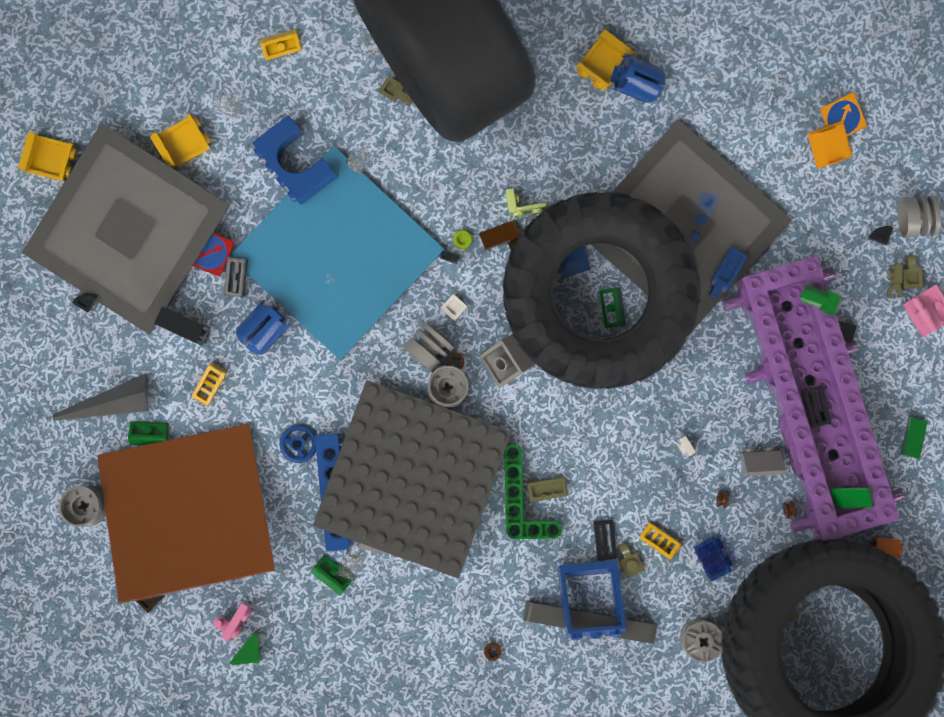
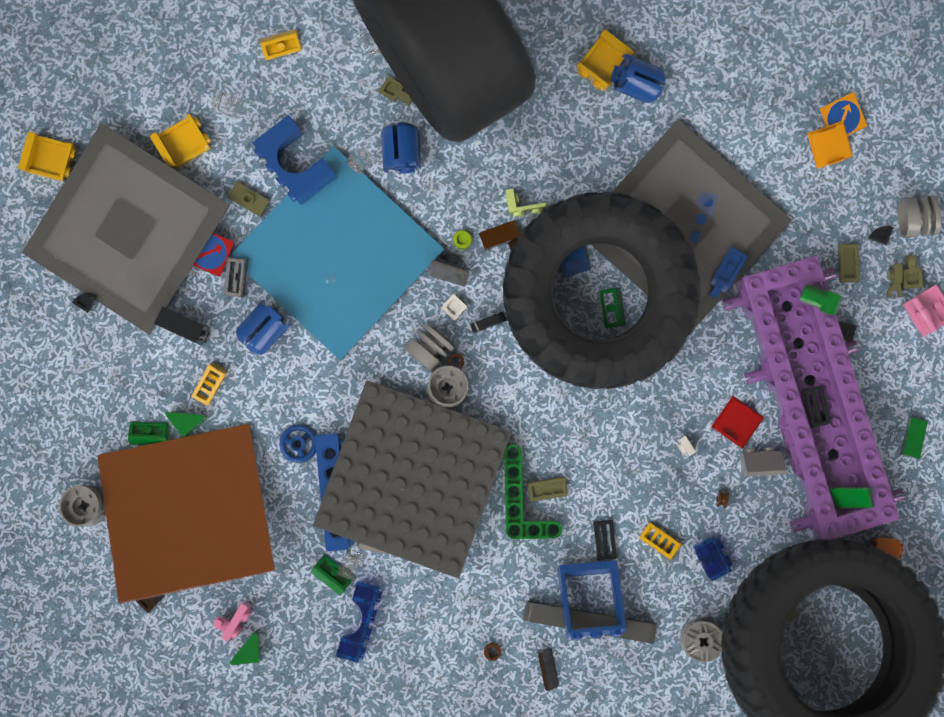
(122, 399): dark grey wedge -> none
(185, 422): none -> green slope
(248, 199): none -> olive plate
(352, 645): none -> clear blue arch
(400, 147): none -> blue cylinder
(449, 273): none -> flat silver slope
(488, 322): none -> black beam
(506, 361): light grey slope -> none
(548, 669): none -> dark brown slope
(630, 562): olive plate -> none
(737, 422): none -> red piece
(789, 509): reddish brown bush -> none
(848, 263): none -> olive plate

